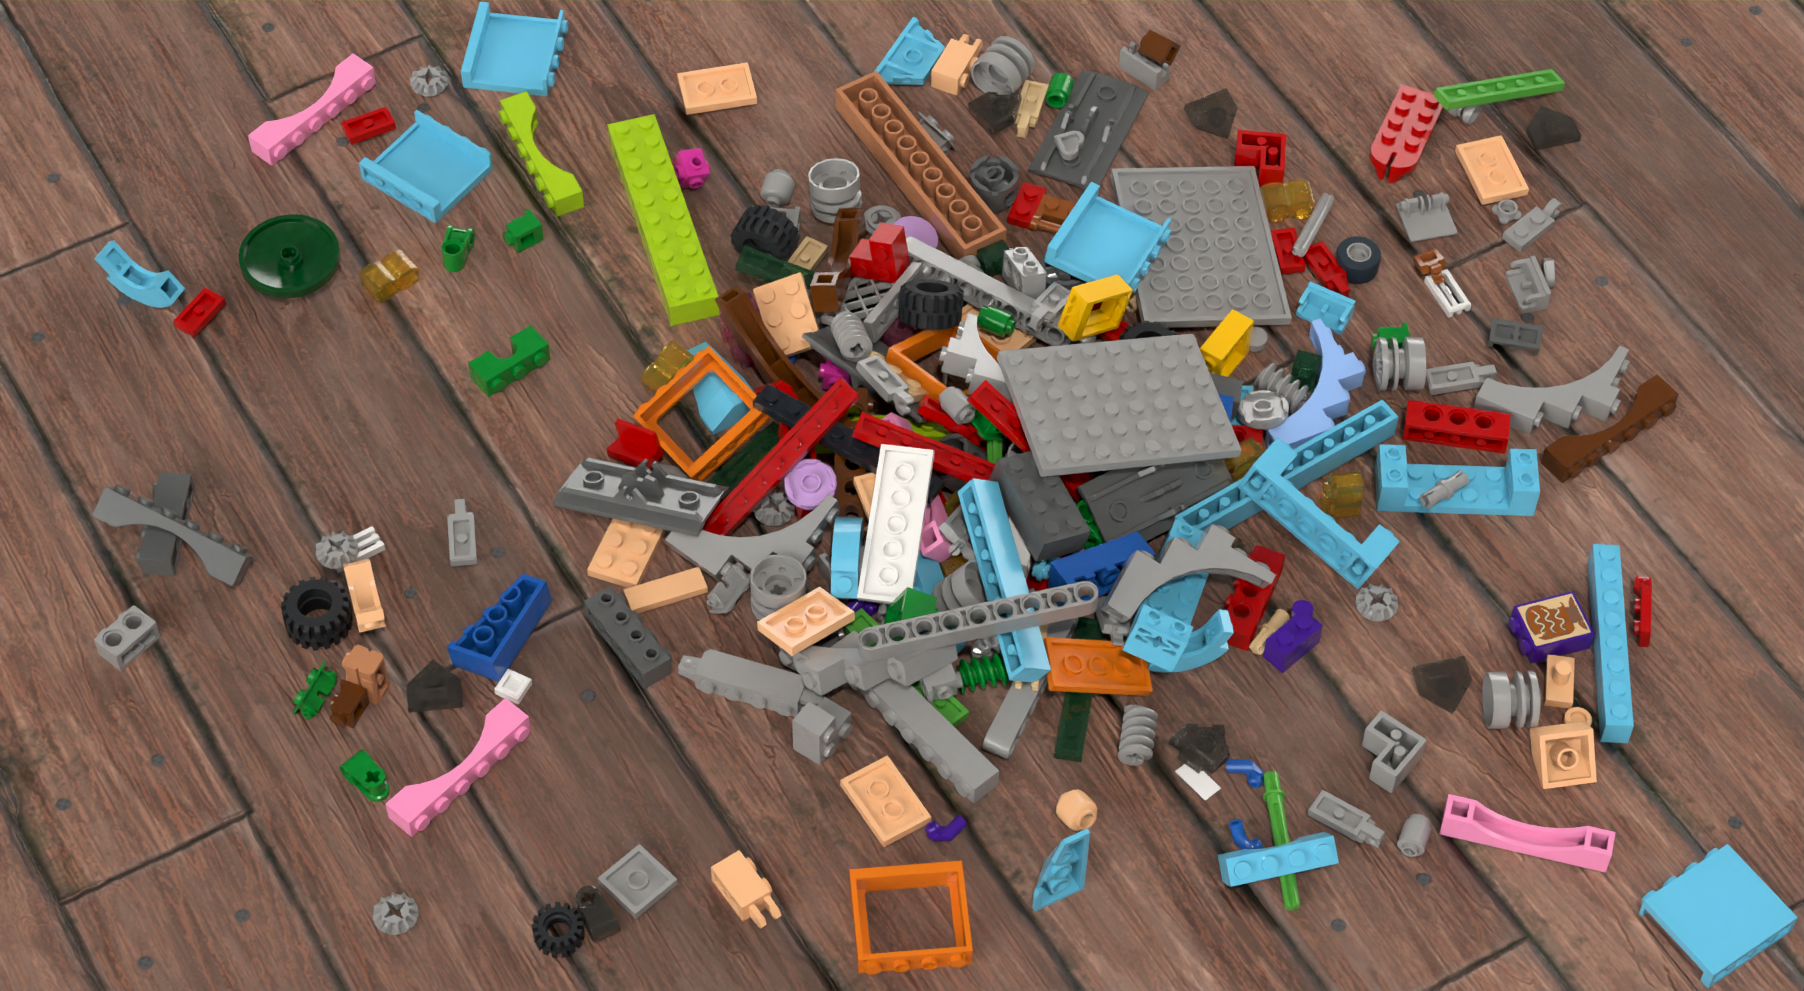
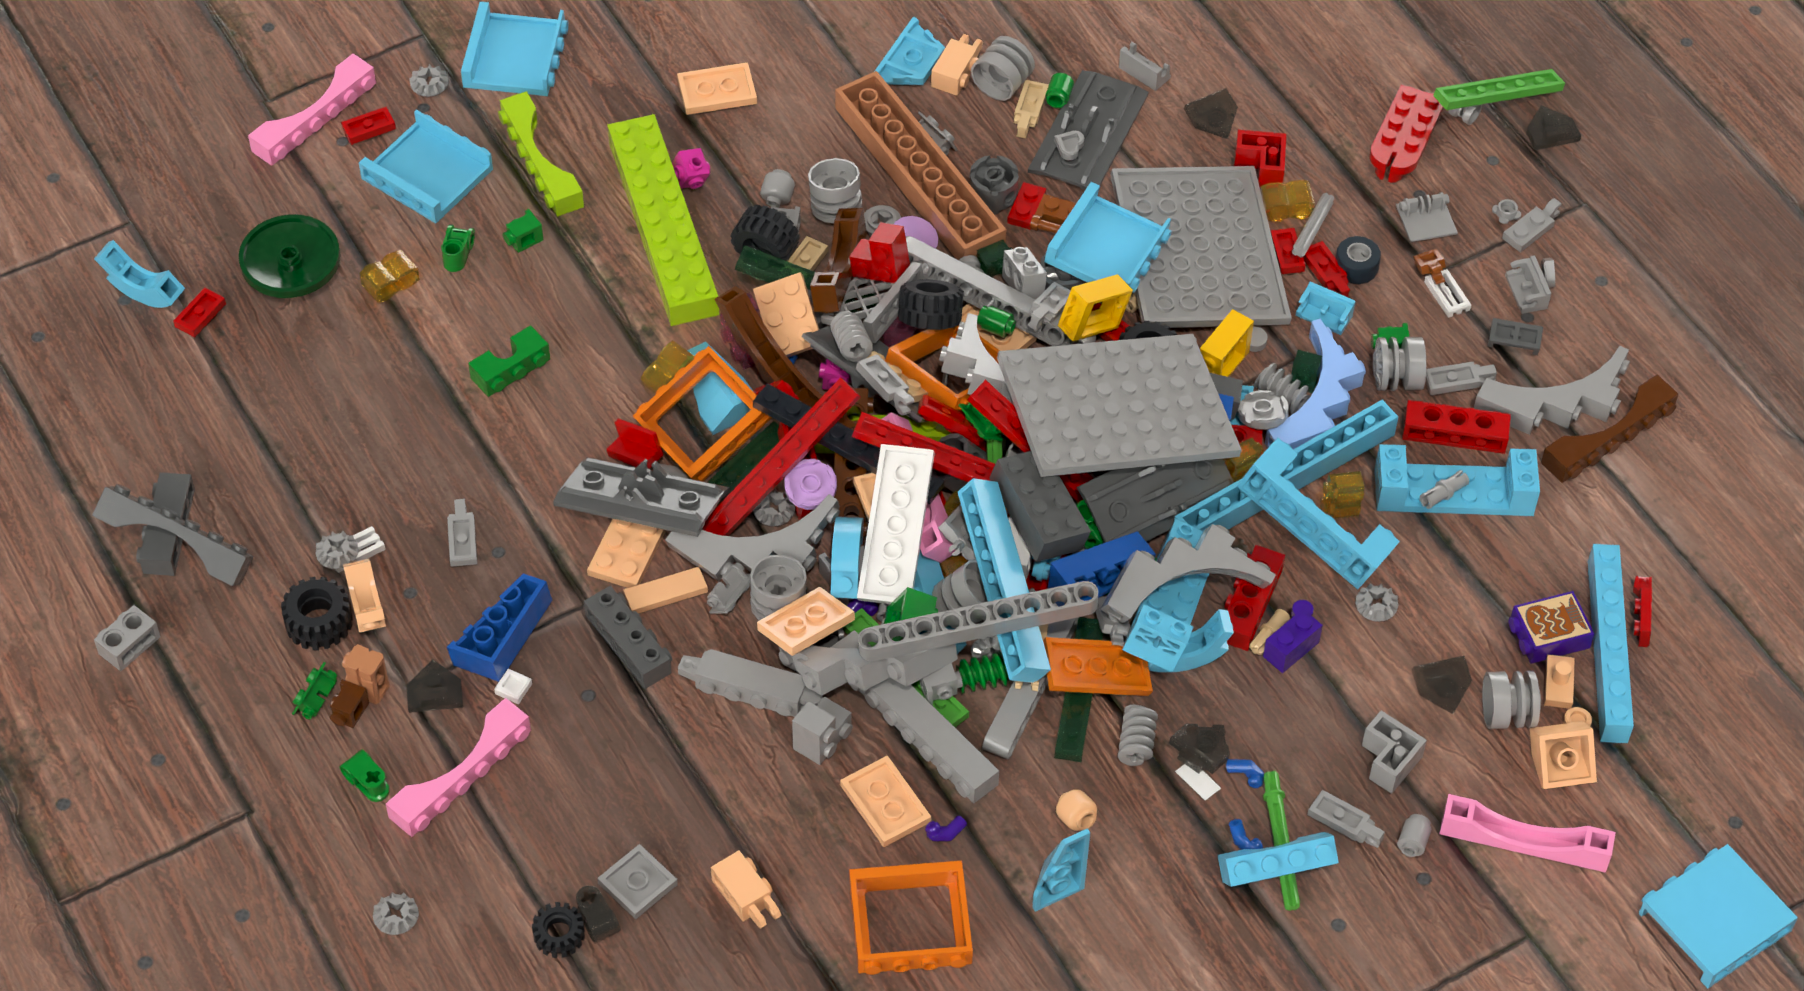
(955, 404): light grey brick -> none
(996, 111): clear smoke plate -> none
(1159, 47): reddish brown brick -> none
(1491, 170): light nougat plate -> none

